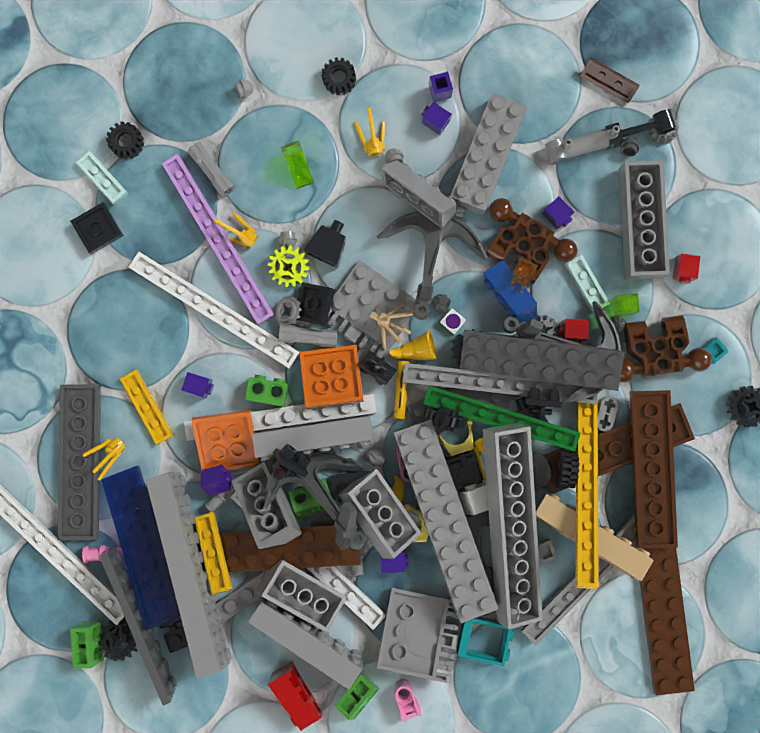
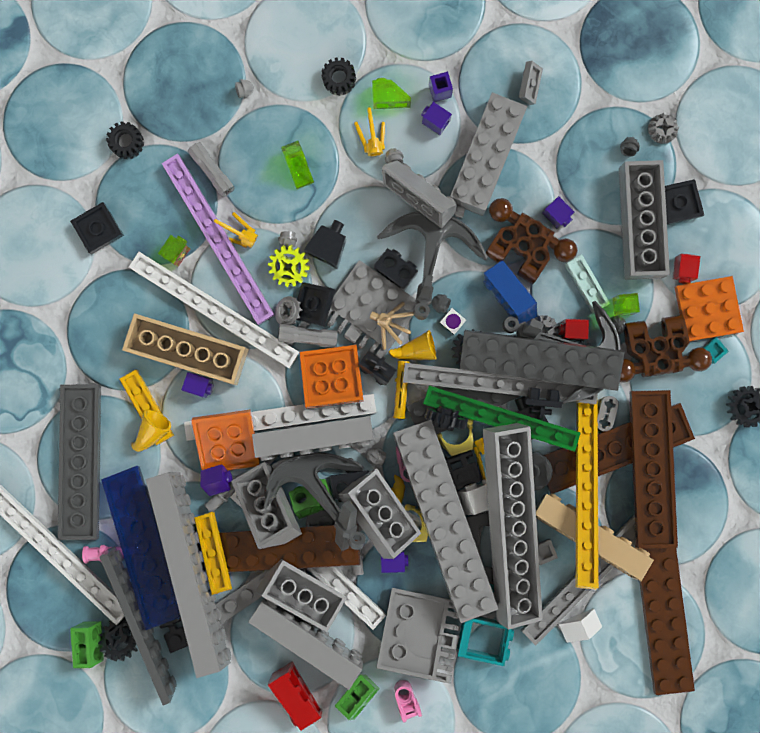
(101, 177): light aqua tile -> none
(113, 449): yellow plant -> none
(151, 430): none -> yellow hat
(174, 250): none -> clear neon green brick
(185, 349): none -> tan brick
(266, 395): bright green brick -> none
(288, 464): black hips -> none
(389, 95): none -> clear neon green slope
(392, 273): none -> black brick
(523, 272): clear orange plate -> none
(530, 82): none -> light grey plate
(567, 469): black tyre -> none
(581, 626): none -> white slope
(609, 80): reddish brown plate -> none
(609, 137): light grey piece -> none
(683, 202): none -> black plate
(709, 308): none -> orange plate

